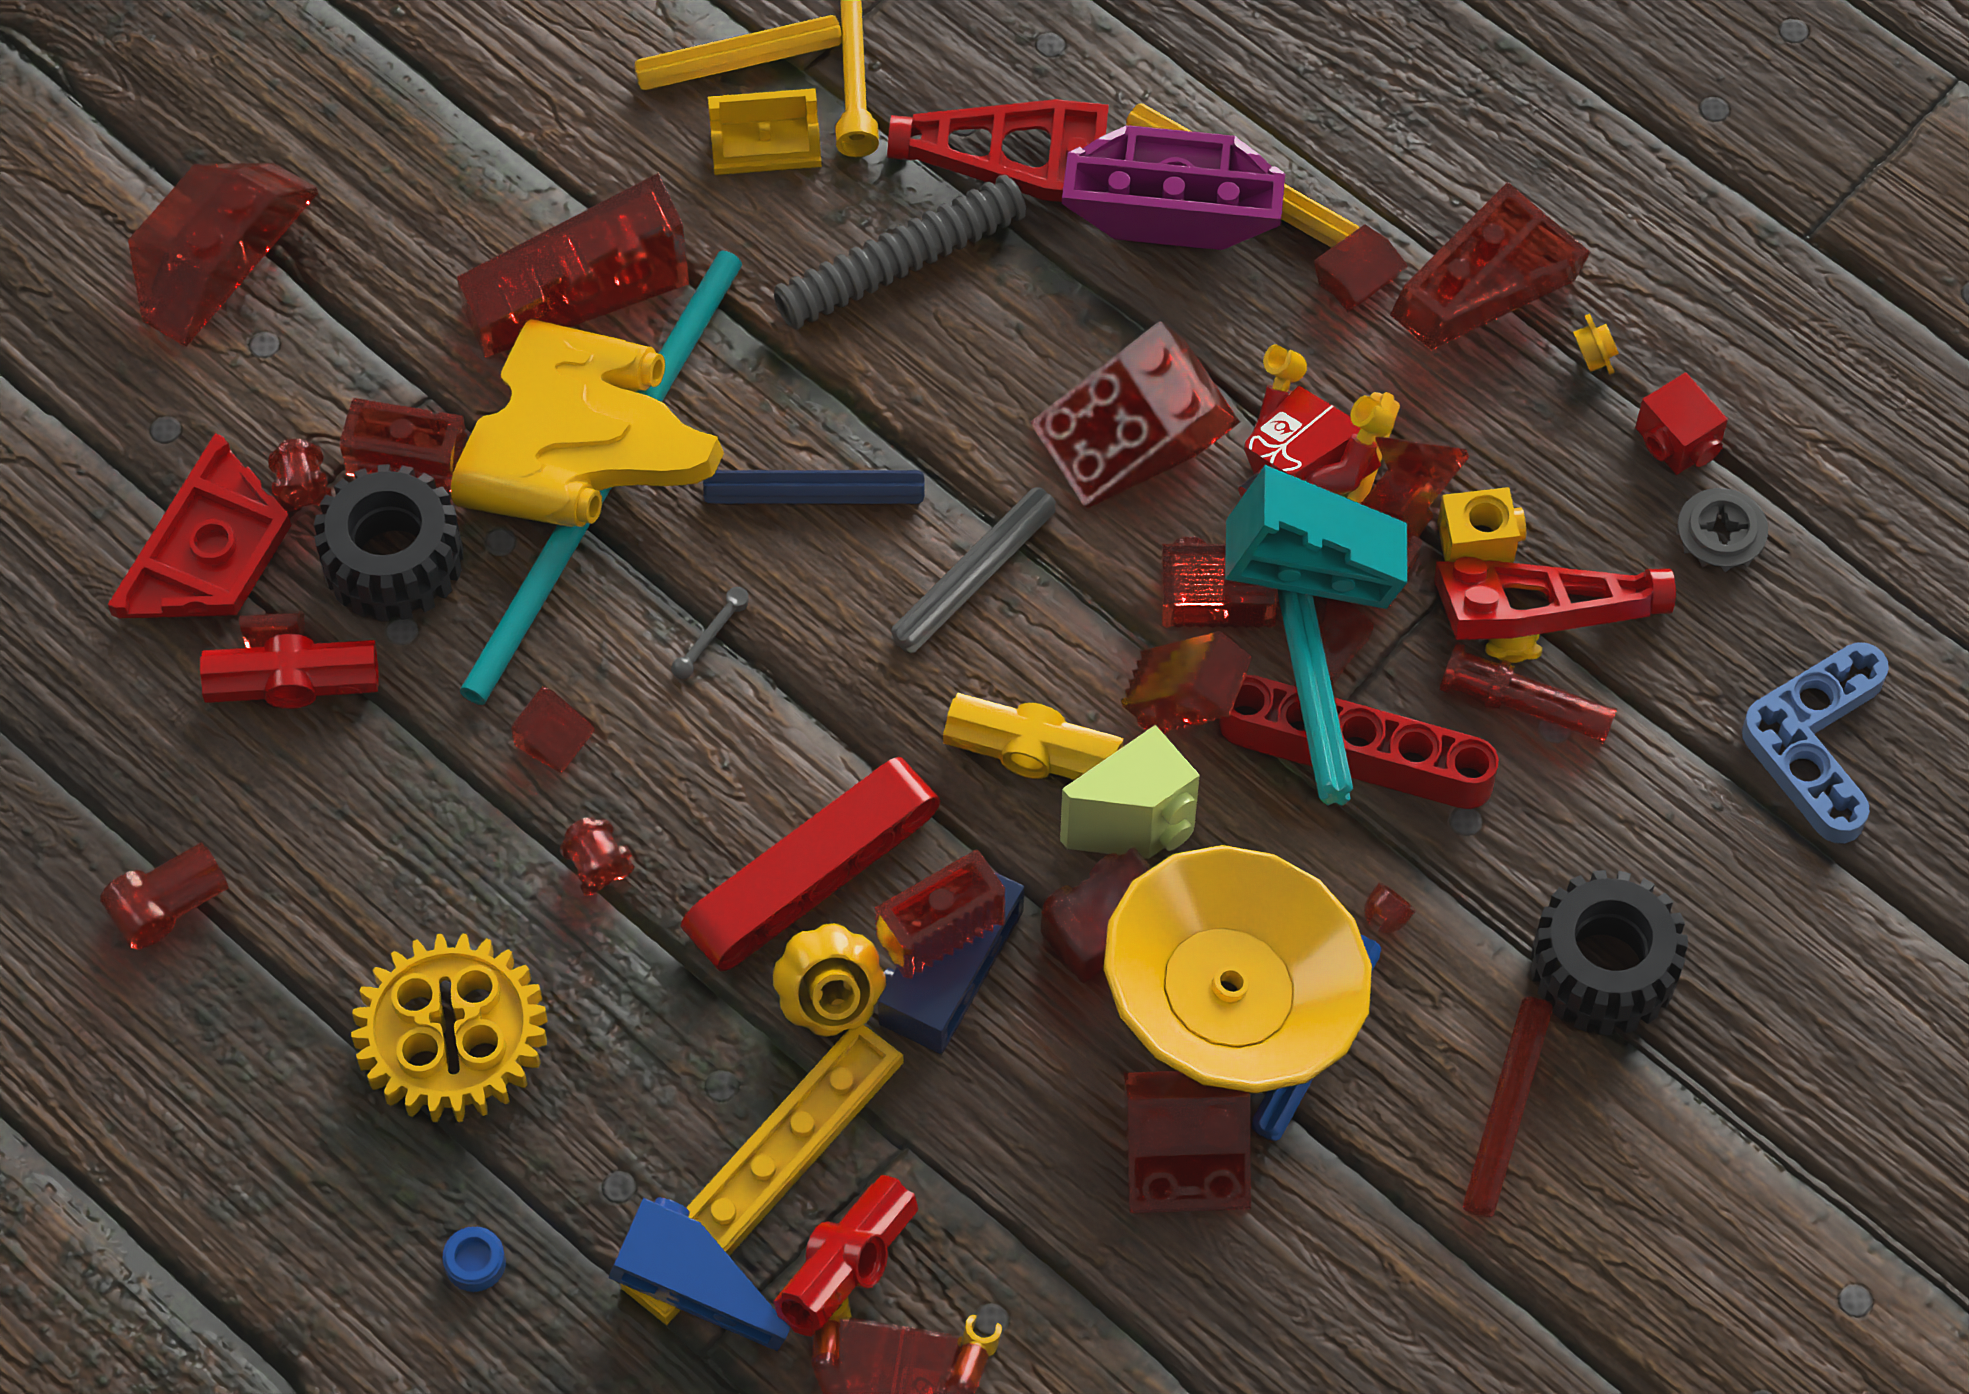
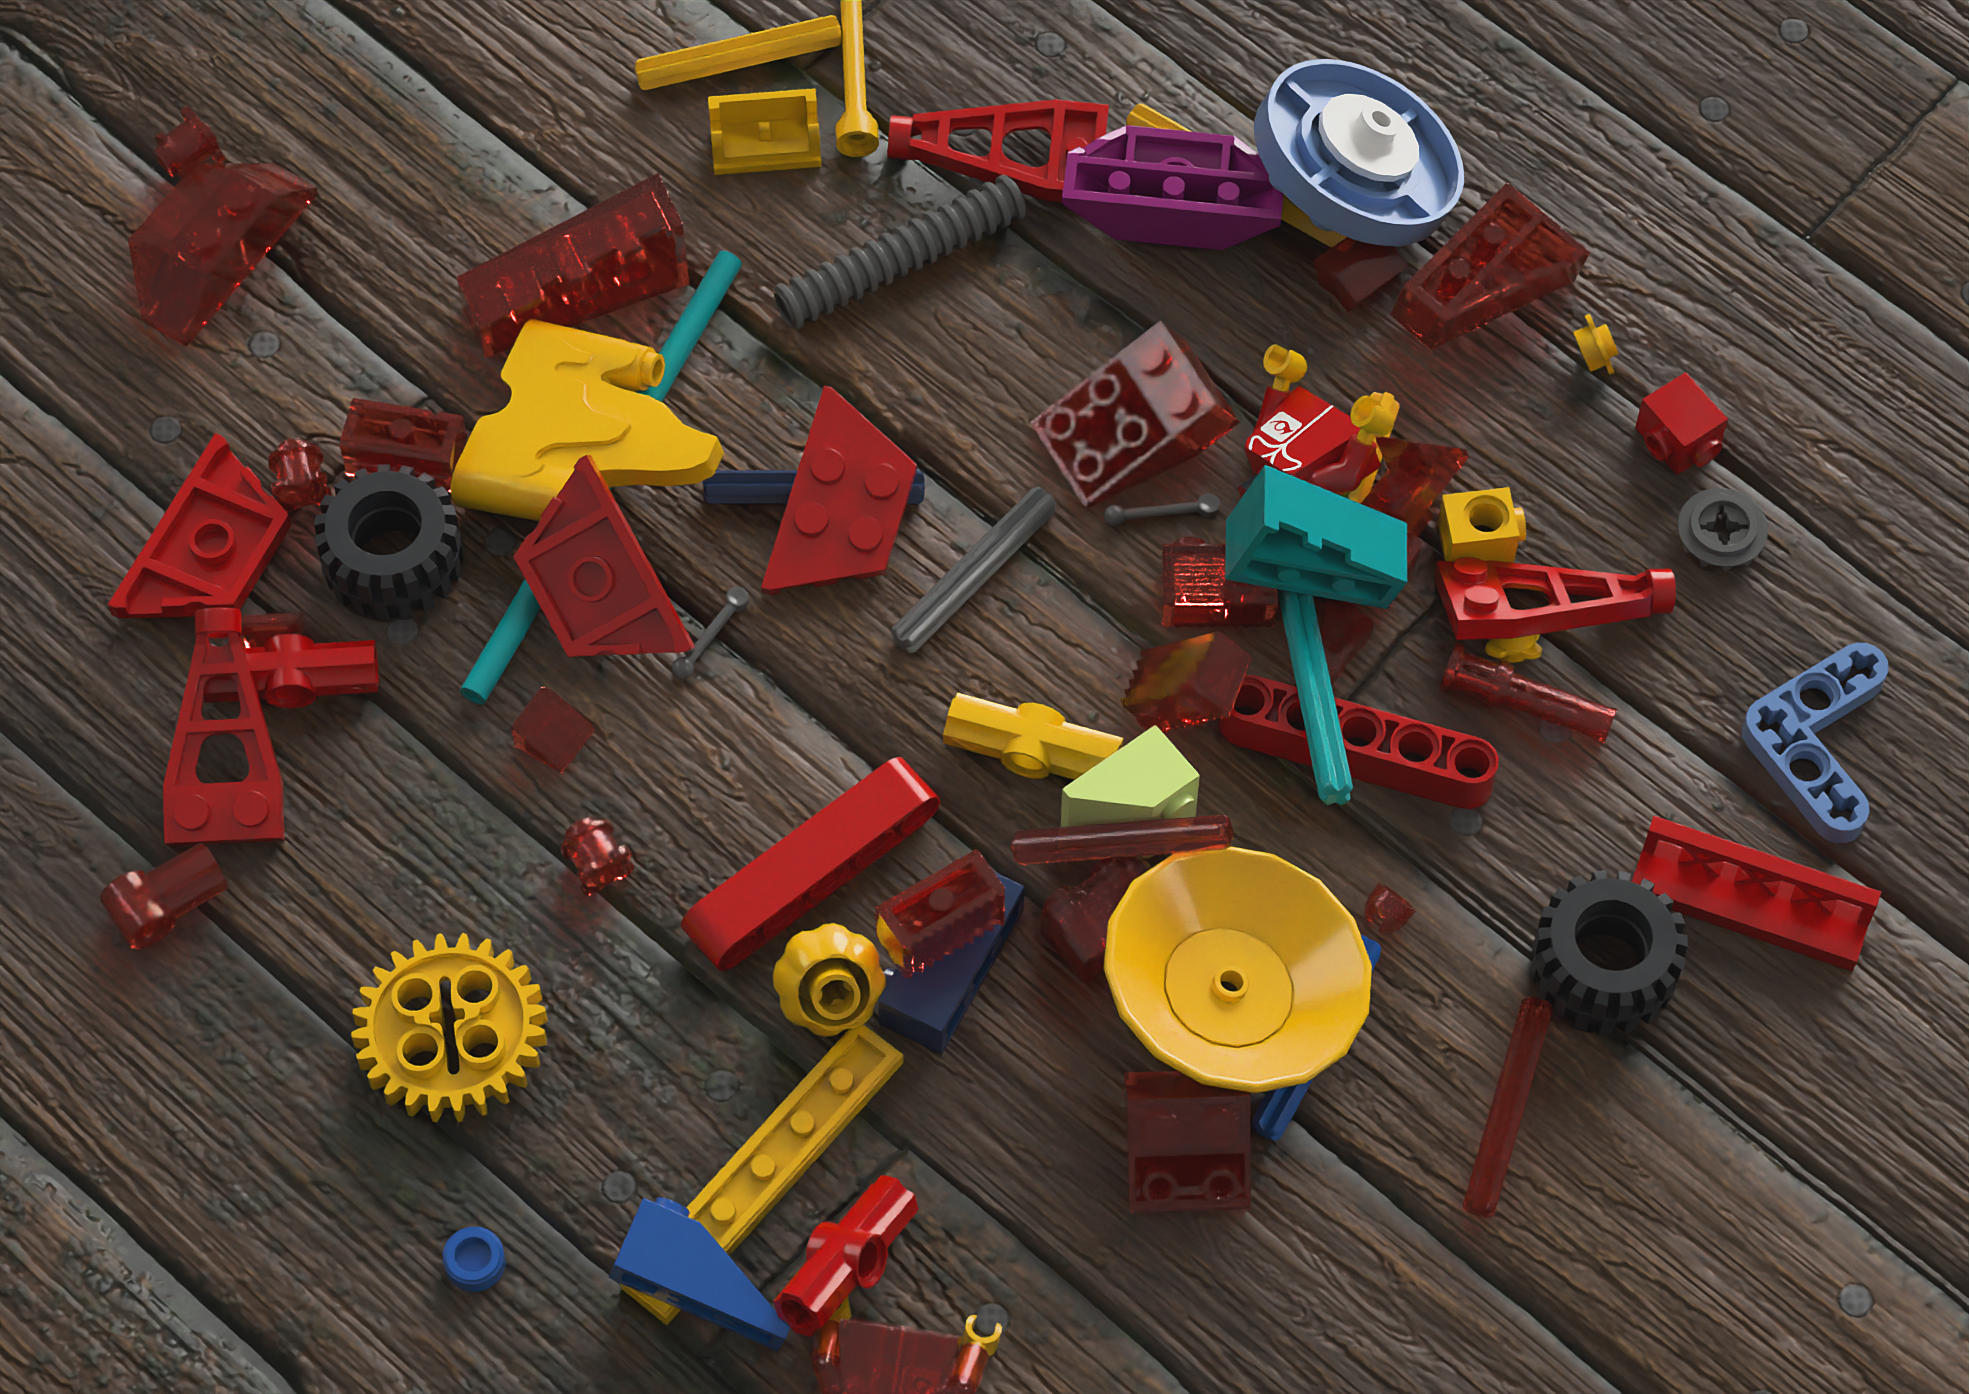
(186, 145): none -> clear red brick
(227, 810): none -> red plate
(596, 576): none -> red wing
(841, 502): none -> red wing
(1122, 839): none -> clear red axle
(1206, 506): none -> dark grey hinge
(1358, 152): none -> medium blue piece
(1753, 893): none -> red fence

